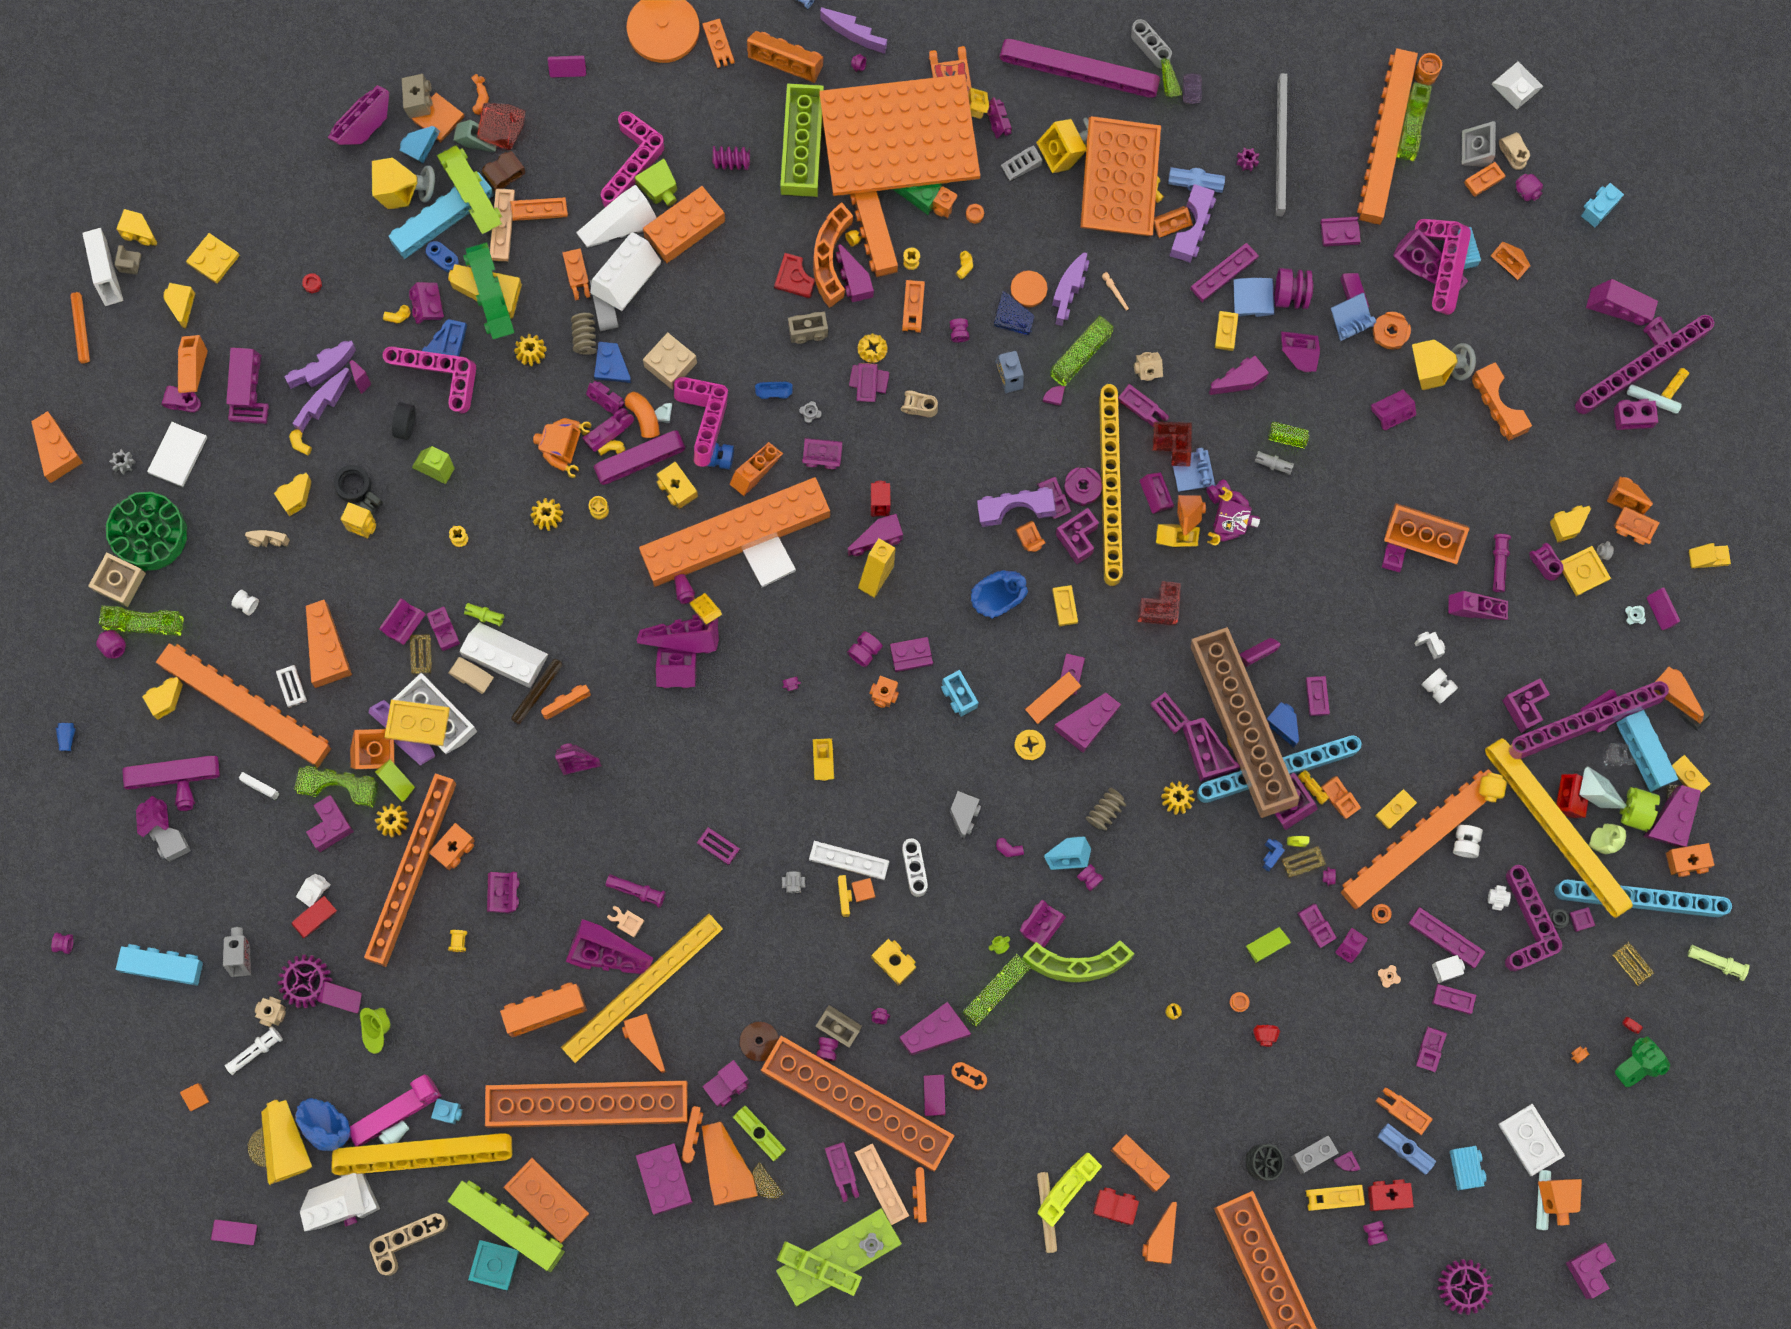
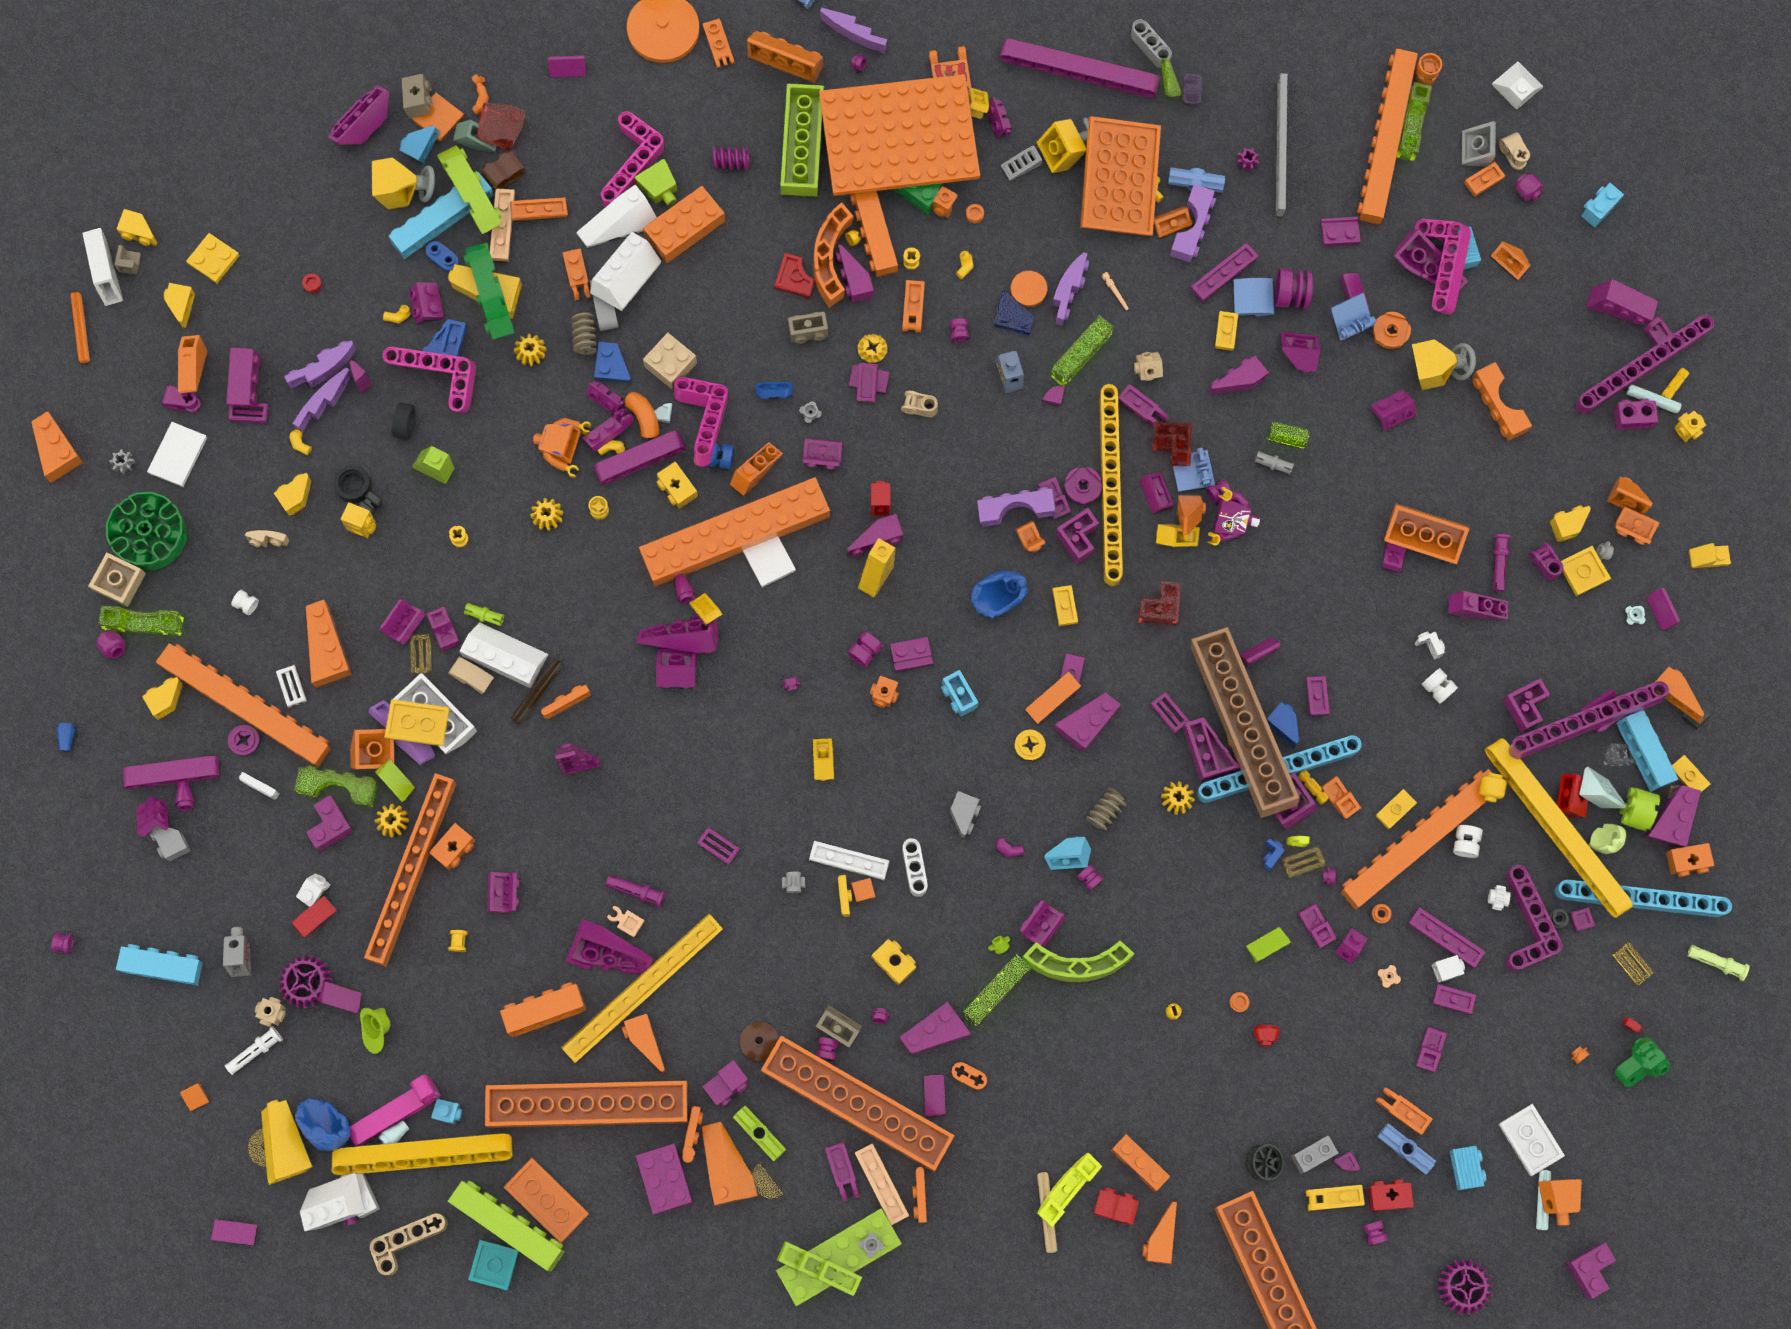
(245, 731): none -> magenta gear
(1690, 426): none -> yellow brick

